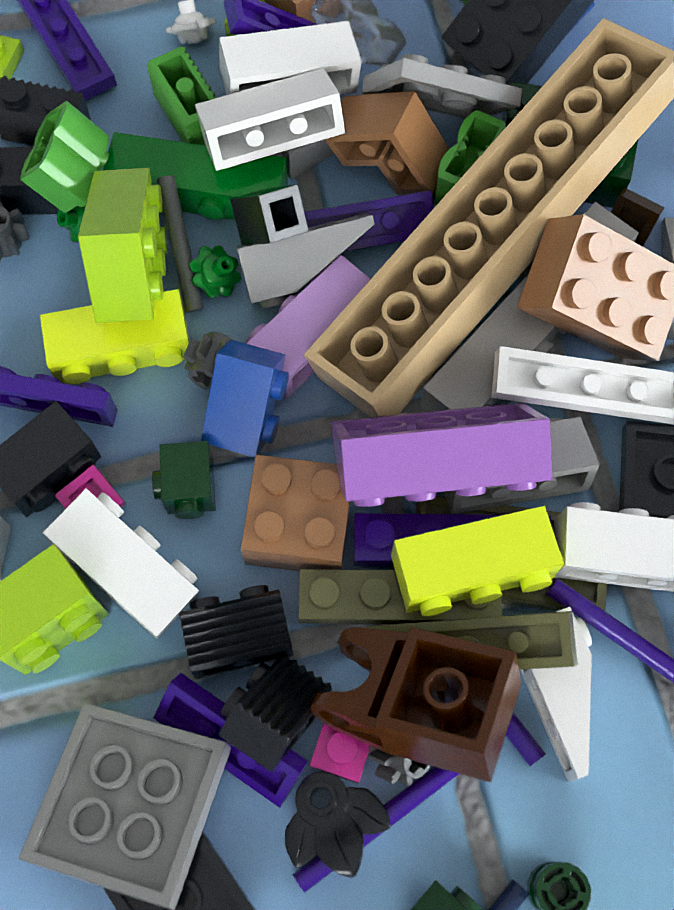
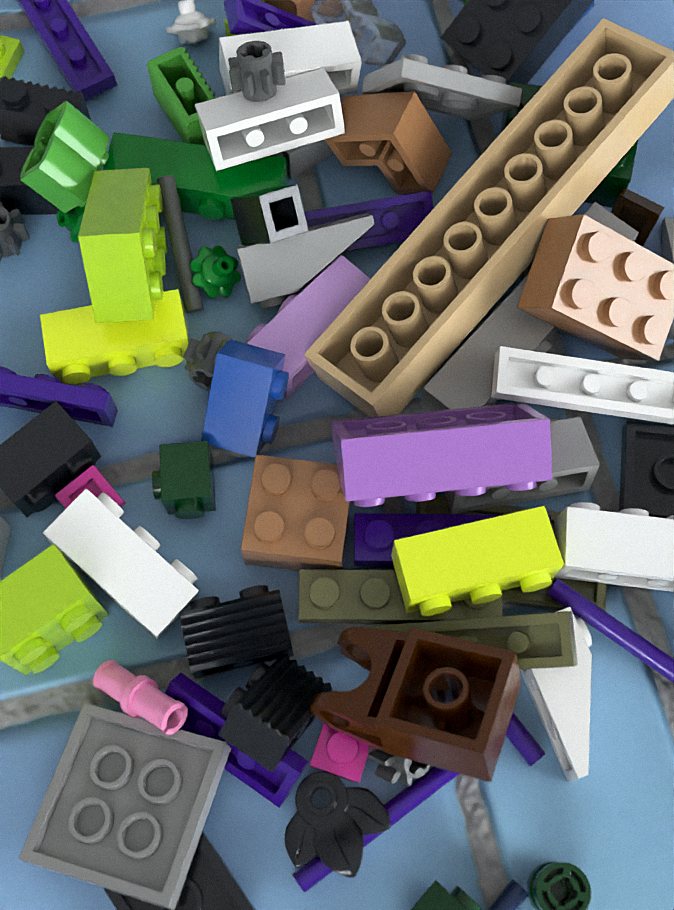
(140, 697): none -> bright pink pin
(256, 71): none -> dark grey gear
(473, 139): bright green brick -> none

